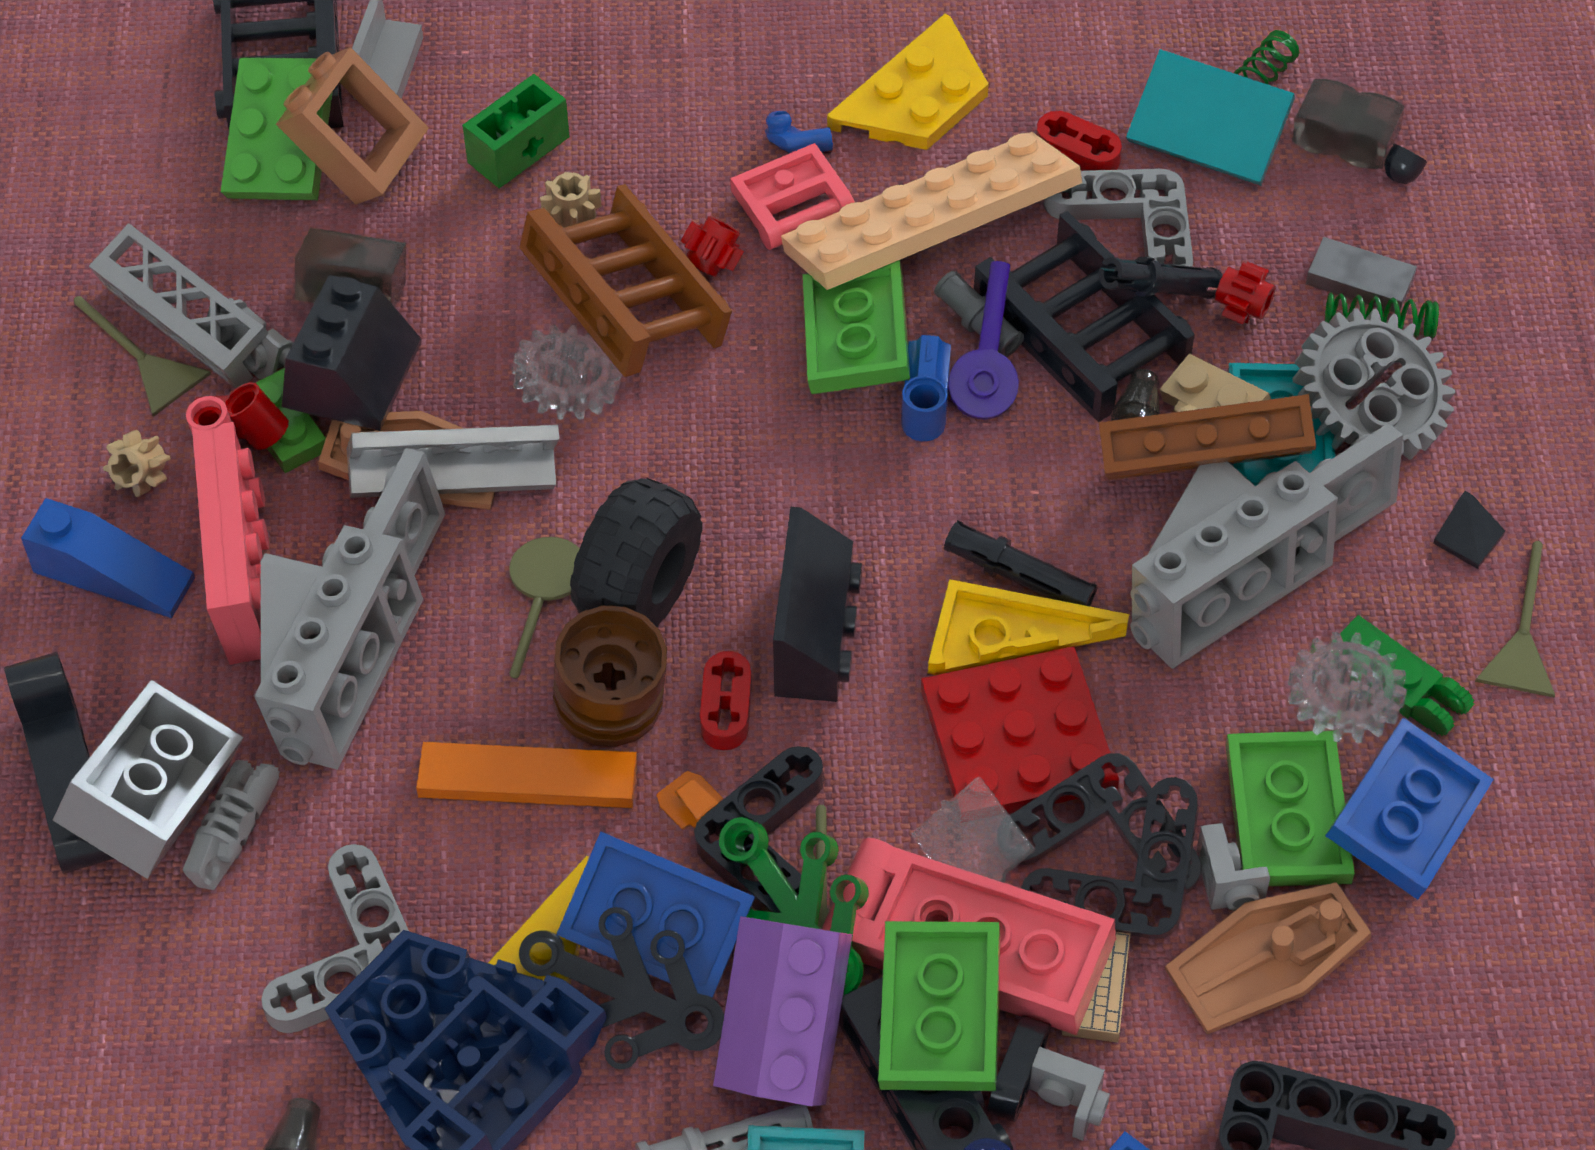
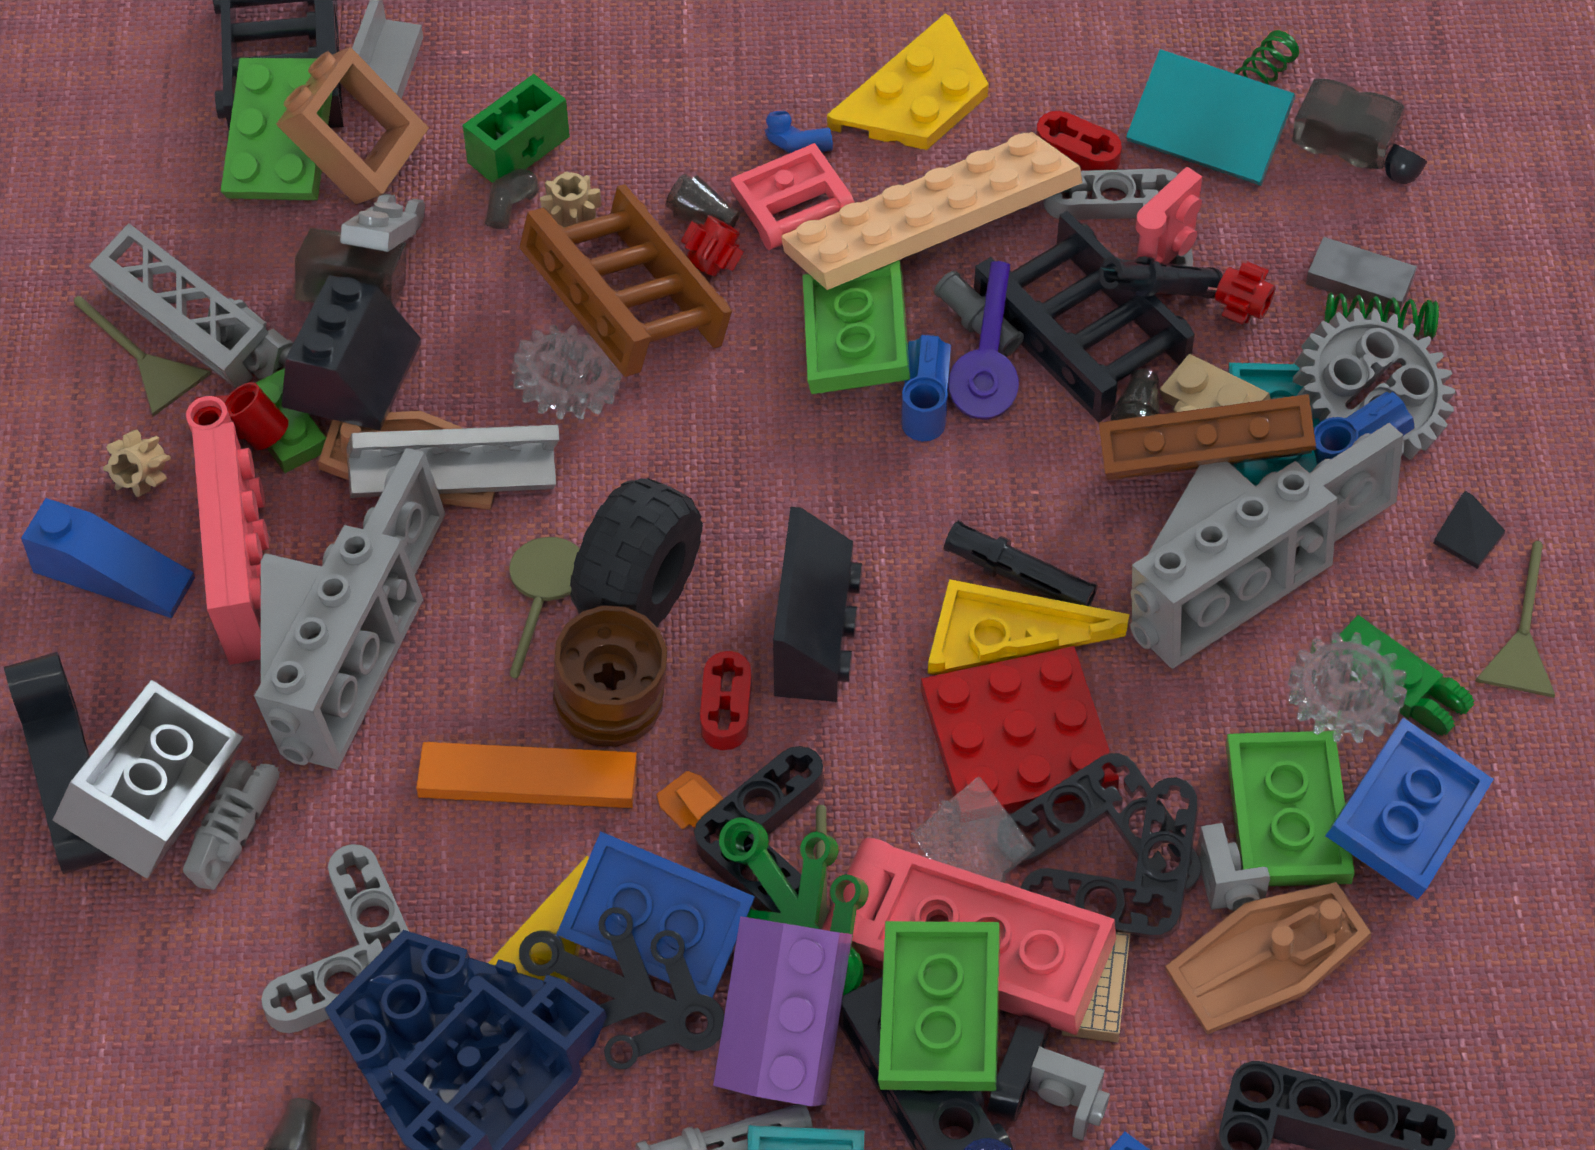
(384, 224): none -> light grey hinge
(506, 192): none -> clear smoke arm
(695, 200): none -> clear smoke cone
(1170, 218): none -> coral plate
(1339, 433): none -> blue piece

